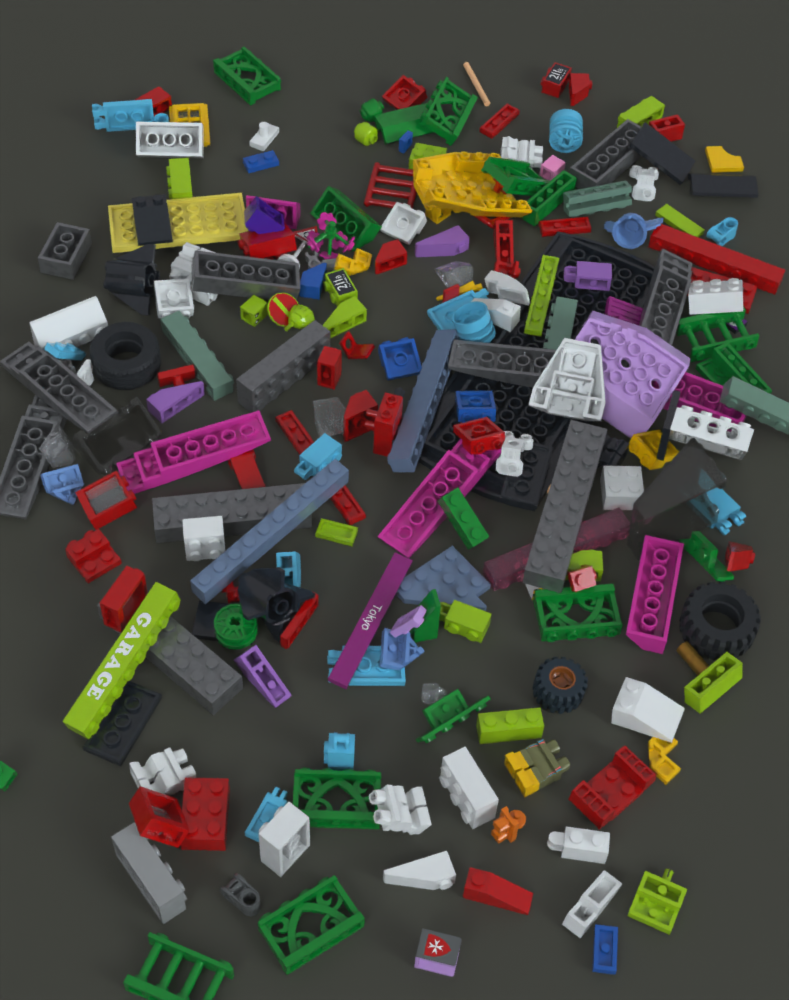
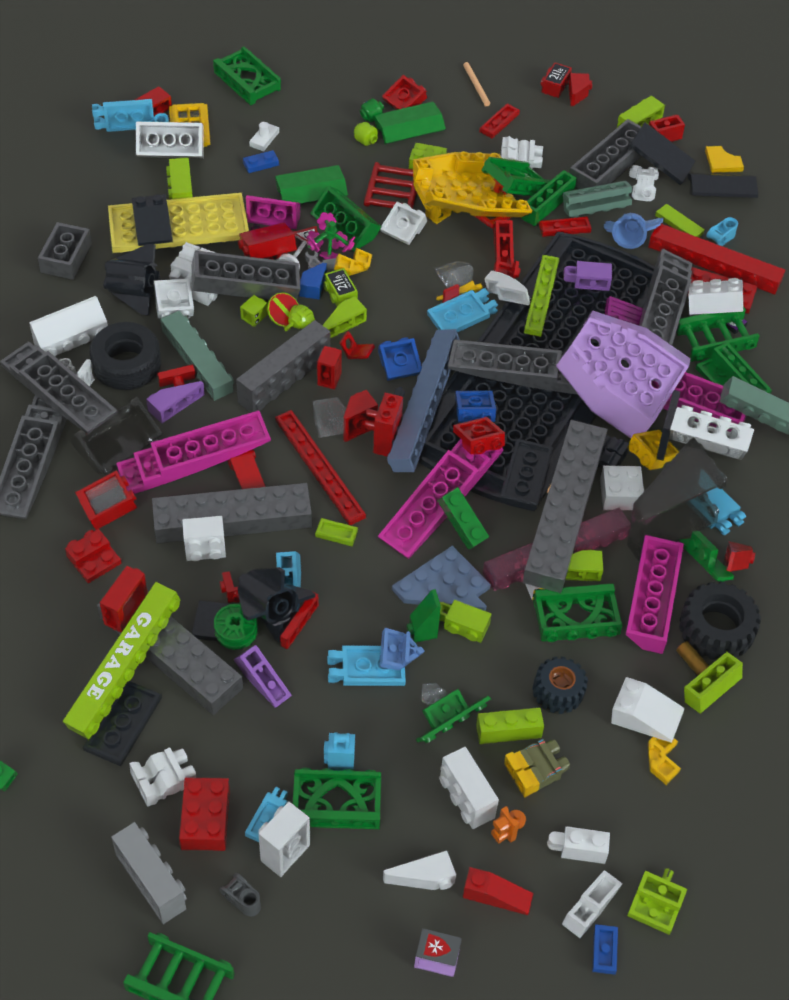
(58, 448): clear slope -> none
(63, 483): medium blue slope -> none
(65, 351): medium azure hinge -> none
(158, 817): red window -> none
(263, 217): dark purple slope -> none
(269, 531): sand blue brick -> none
(302, 954): green fence -> none
(310, 184): none -> green slope
(318, 456): medium azure brick -> none
(369, 621): magenta tile -> none
(390, 257): red slope -> none
(401, 810): white hips -> none
(405, 142): blue tile -> none
(408, 621): lavender plate -> none
(443, 244): medium lavender slope -> none
(460, 98): green fence -> none
(473, 322): medium azure wheel -> none
(502, 312): white slope -> none
(509, 461): white piece -> none
(551, 167): bright pink brick -> none
(561, 322): sand green brick -> none
(566, 130): medium azure wheel -> none
(572, 382): white wedge -> none
(582, 578): bracket -> none
(612, 788): red plate -> none

